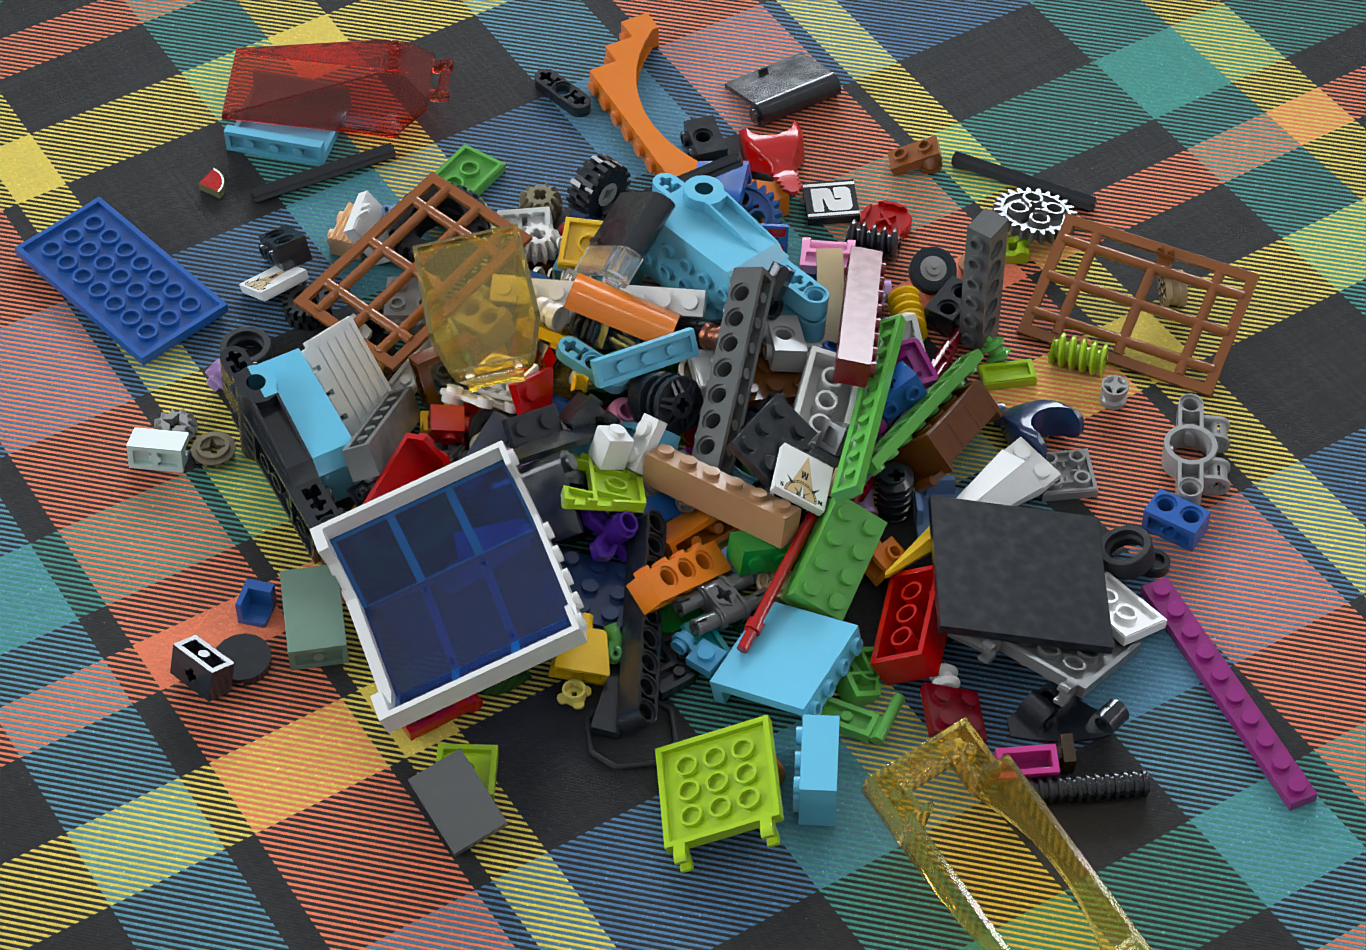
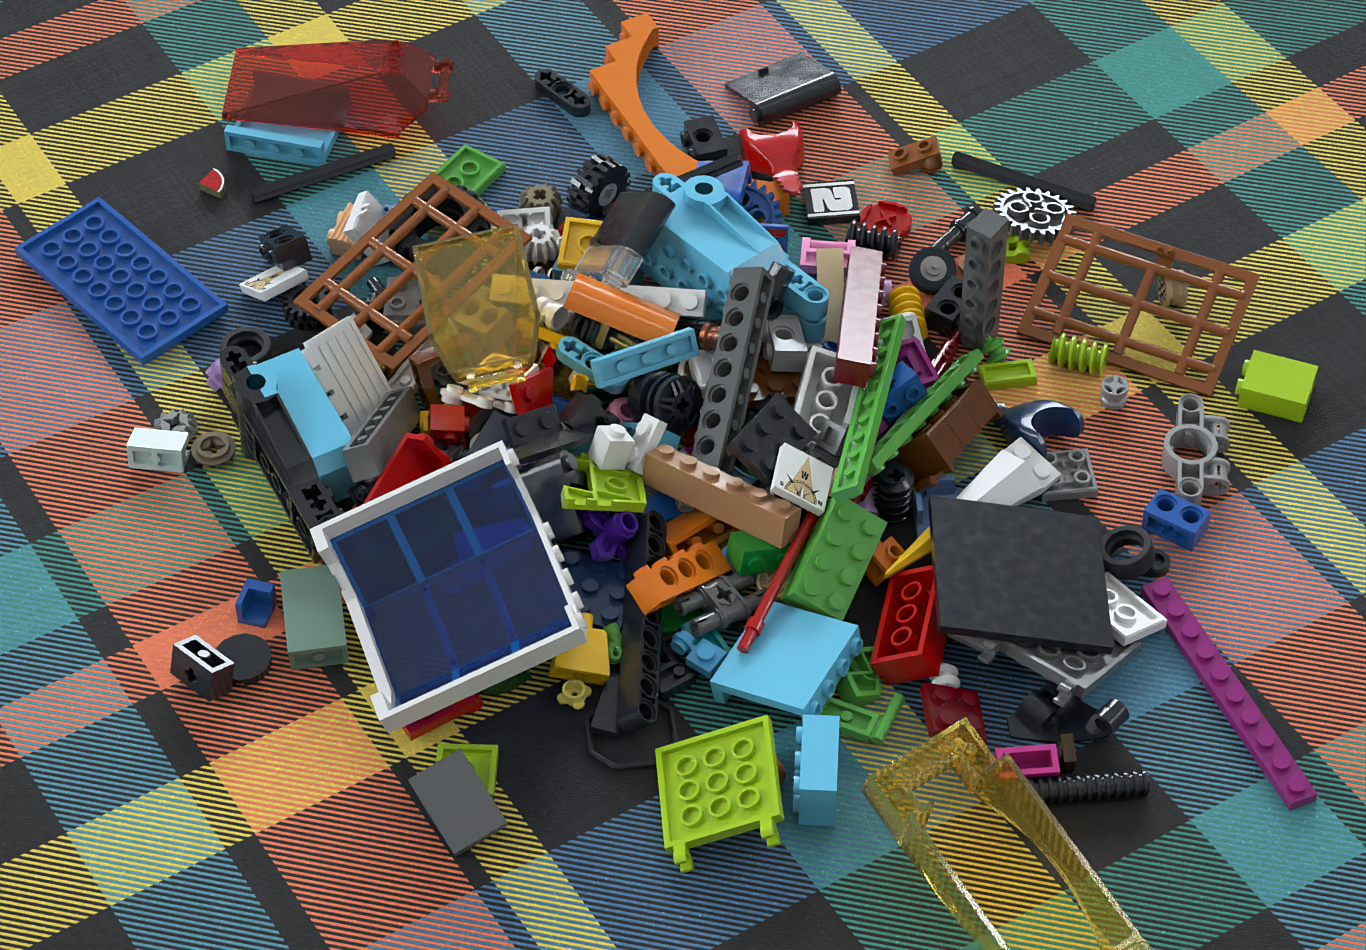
(376, 287): none -> black arm
(957, 229): none -> black pin
(1276, 385): none -> lime brick

